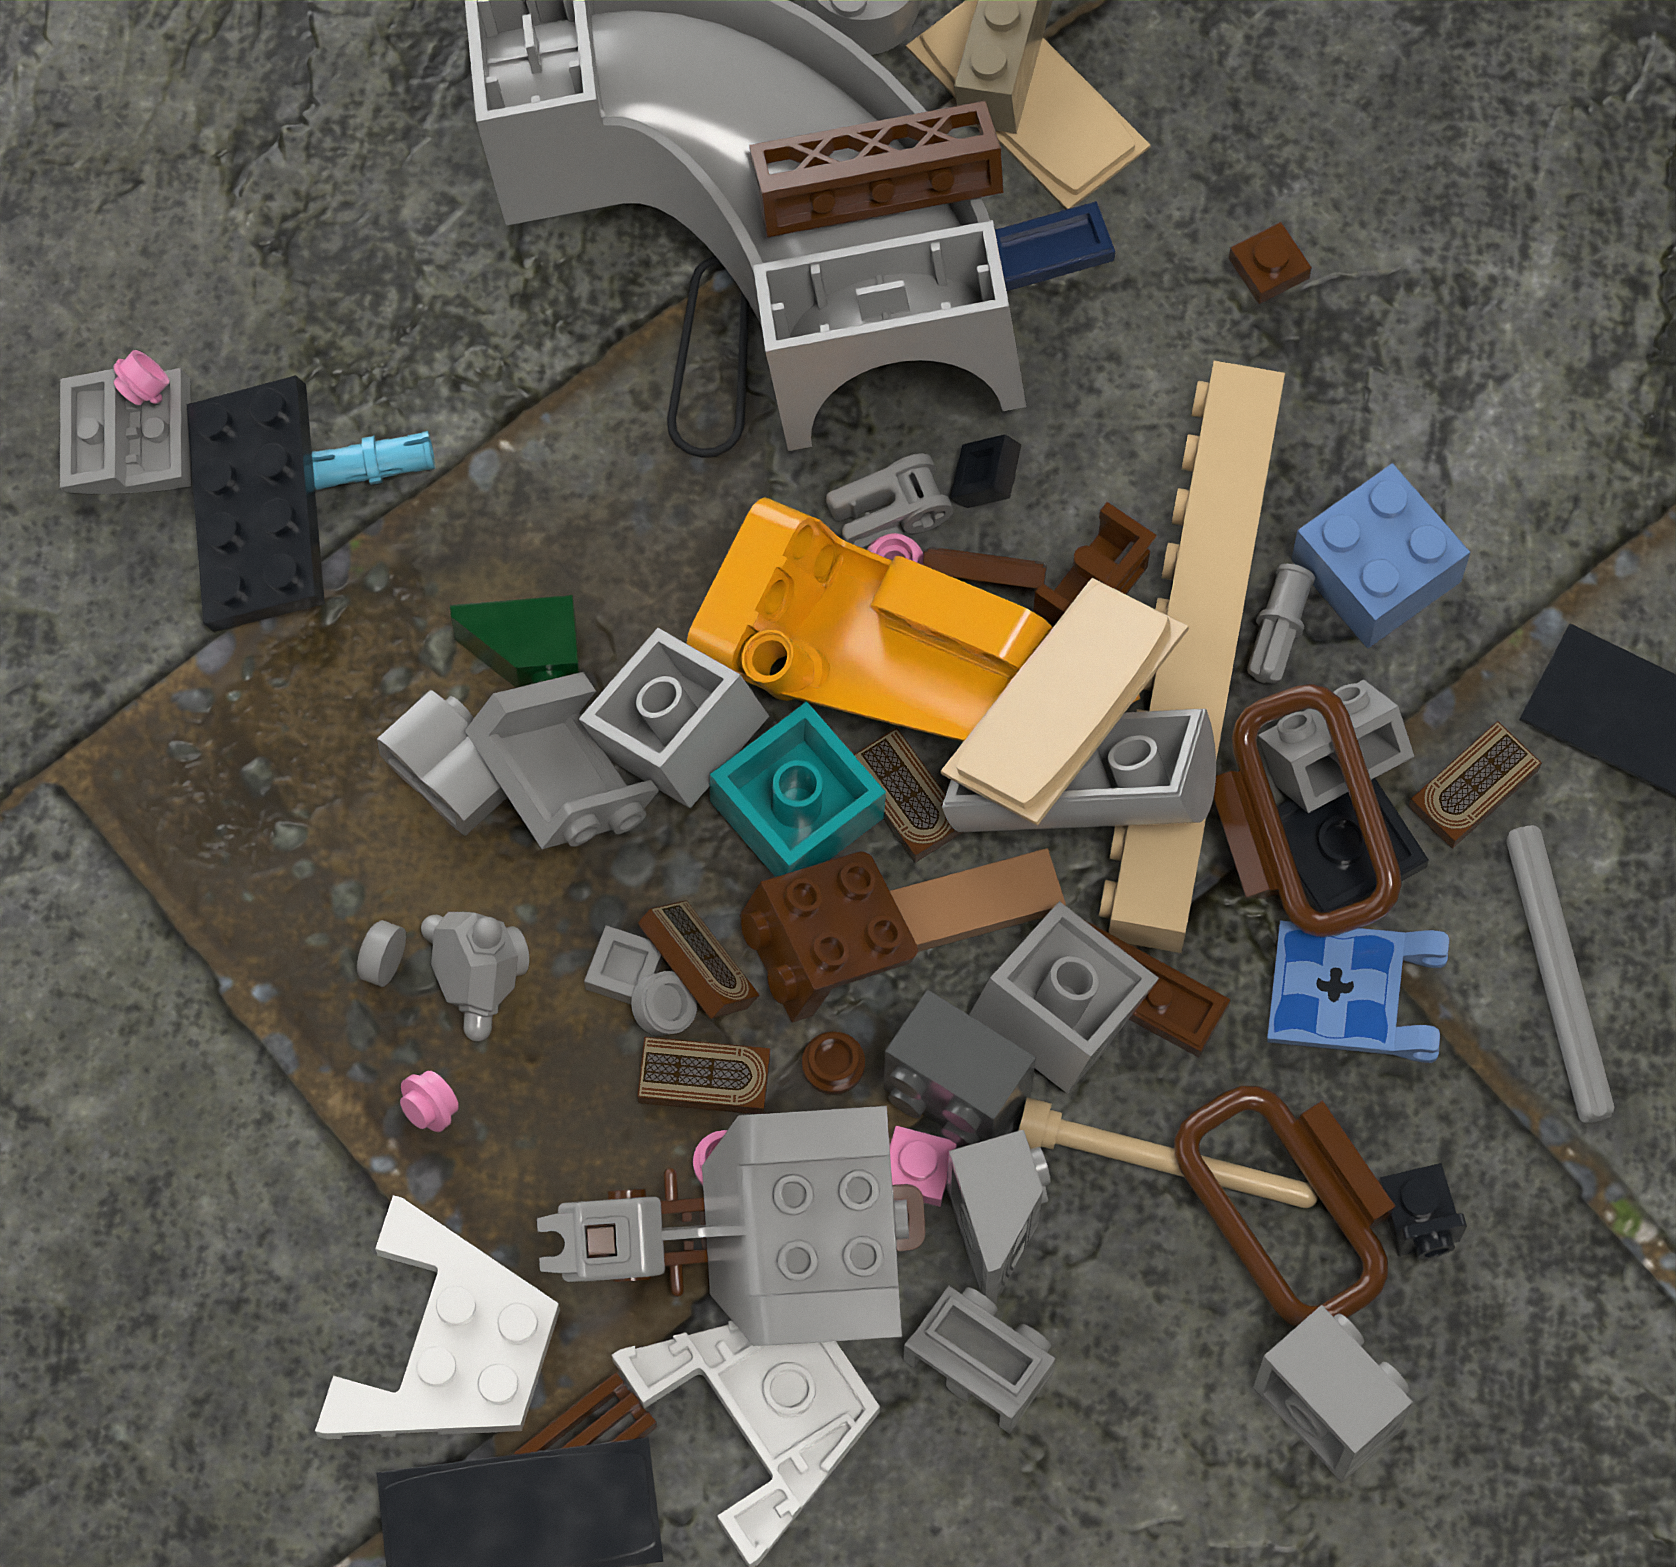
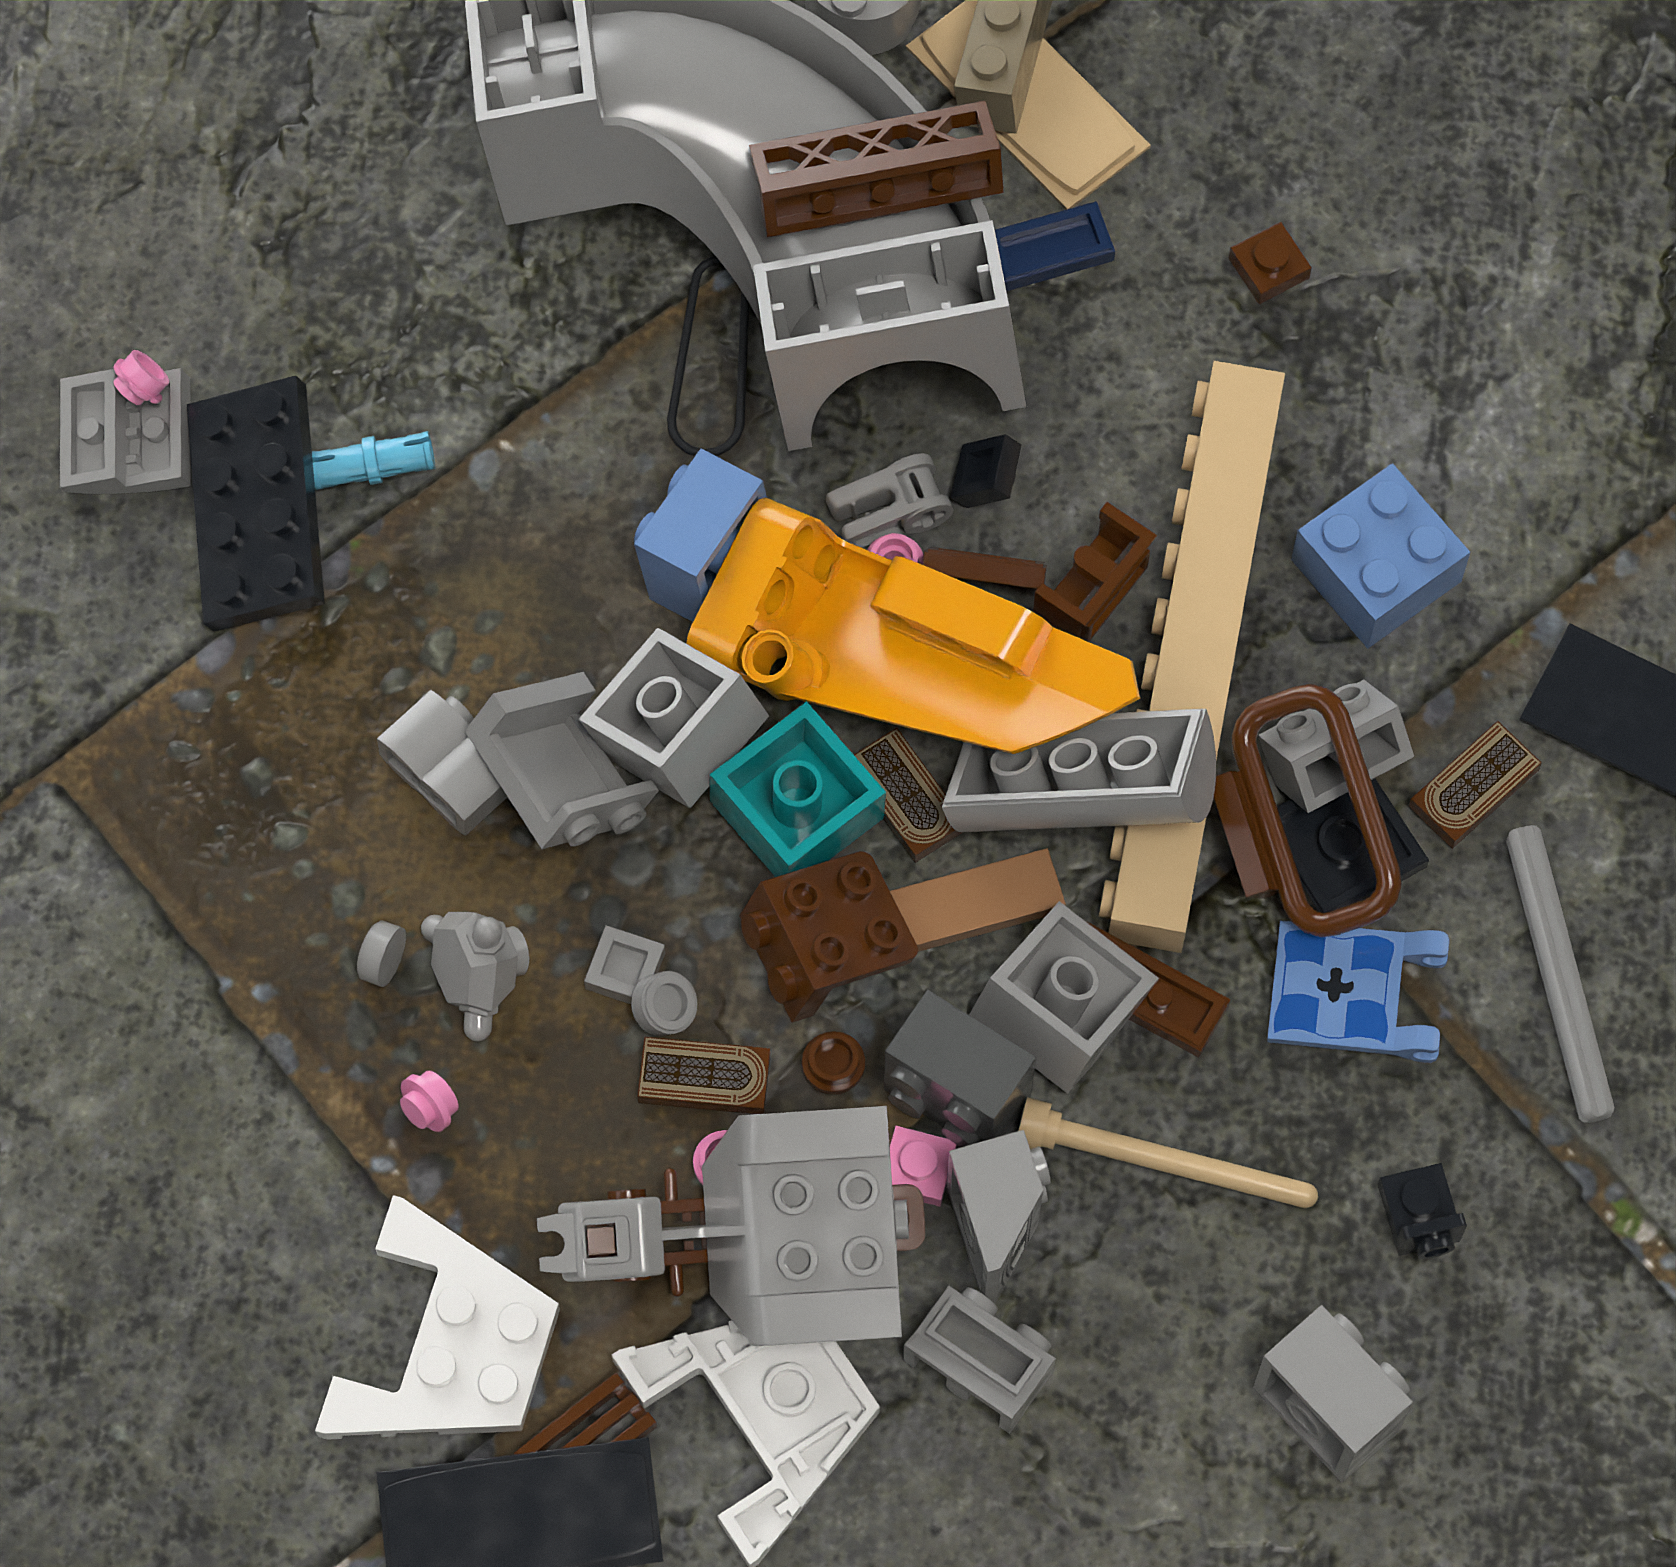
(521, 637): dark green slope -> none
(693, 531): none -> medium blue brick
(698, 959): tile -> none
(1064, 701): tan piece -> none
(1280, 623): light grey axle -> none
(1332, 1170): reddish brown bar -> none

